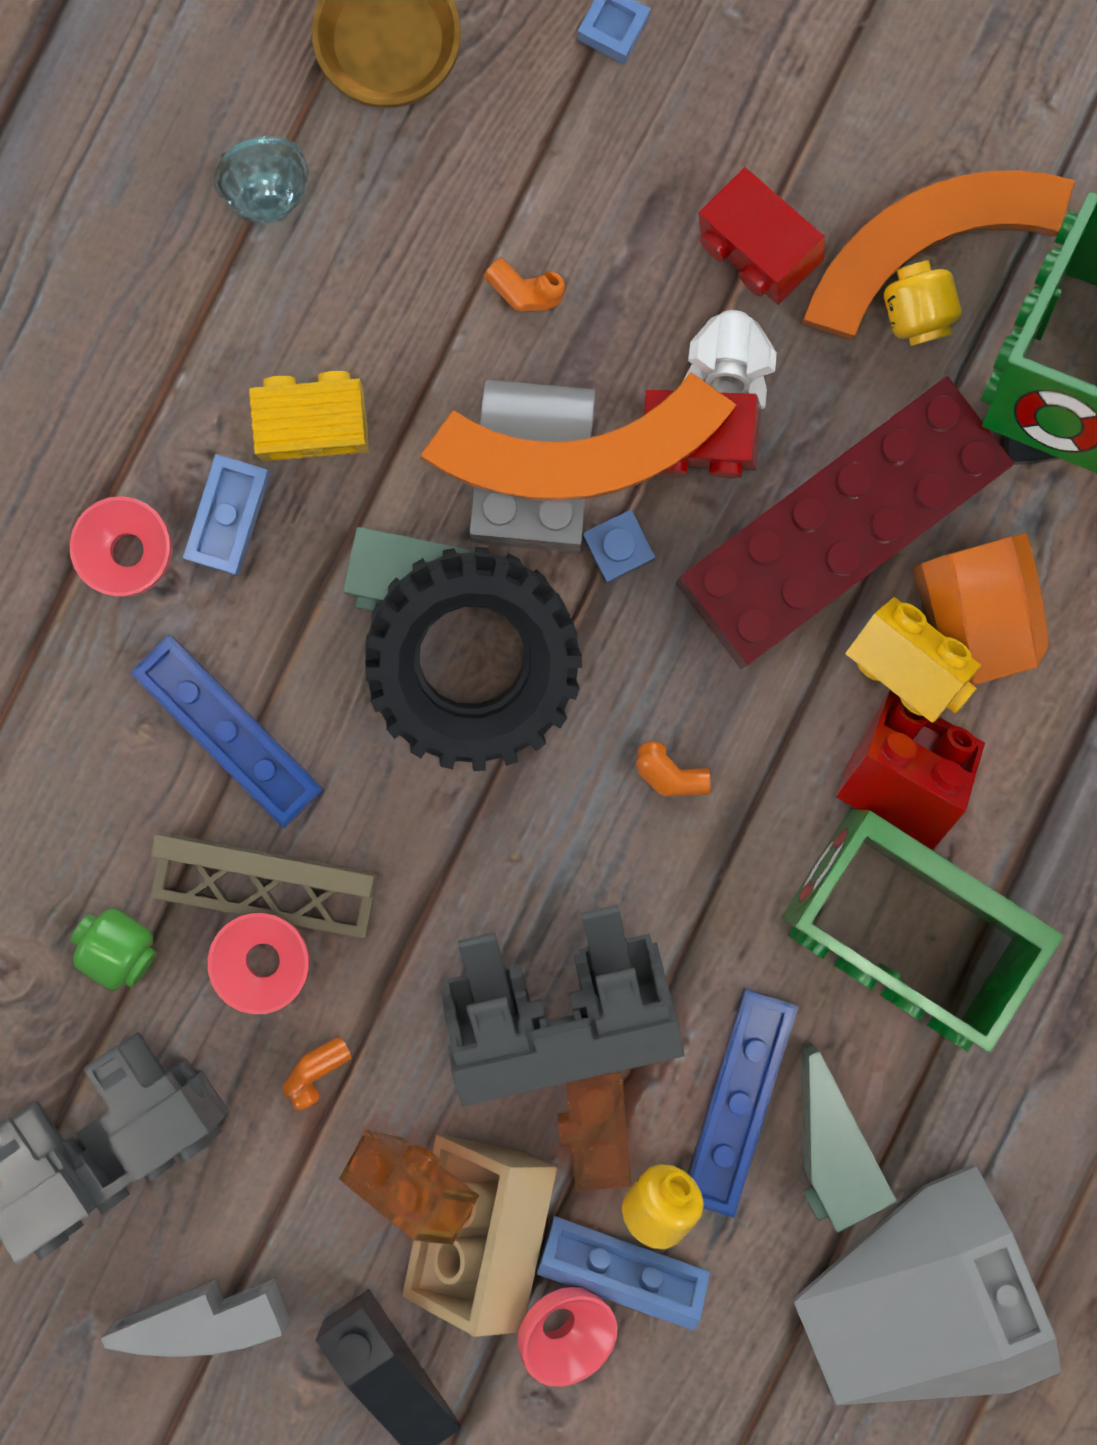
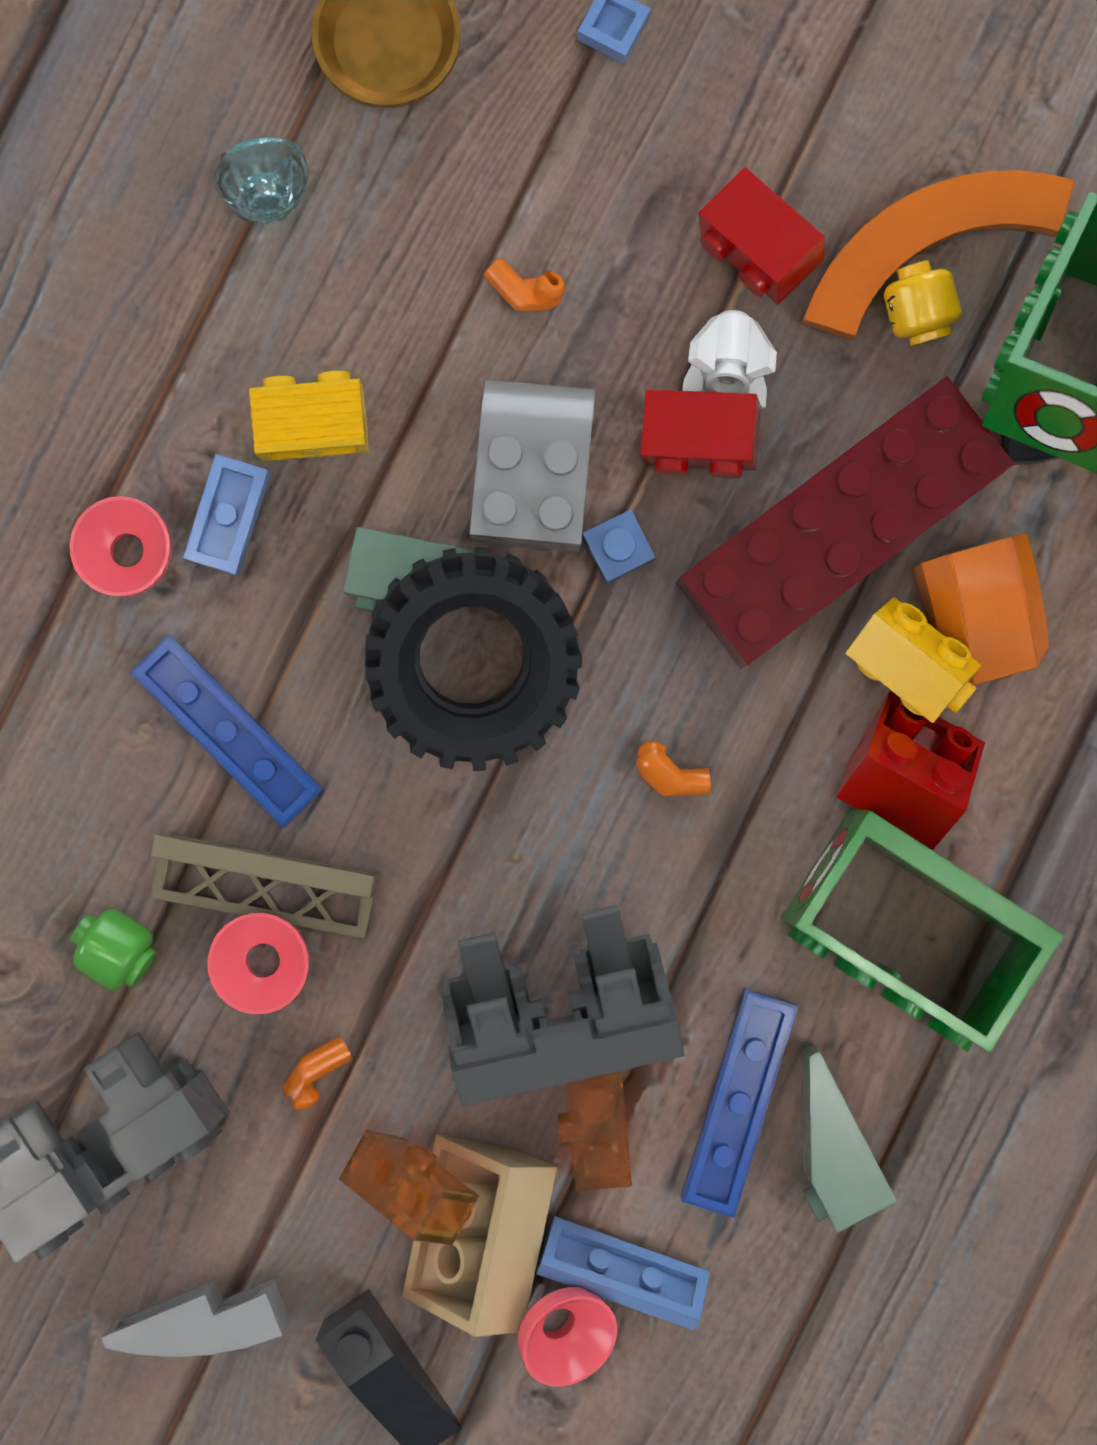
(582, 466): orange tile -> none
(662, 1206): yellow head -> none
(930, 1304): light grey wedge -> none

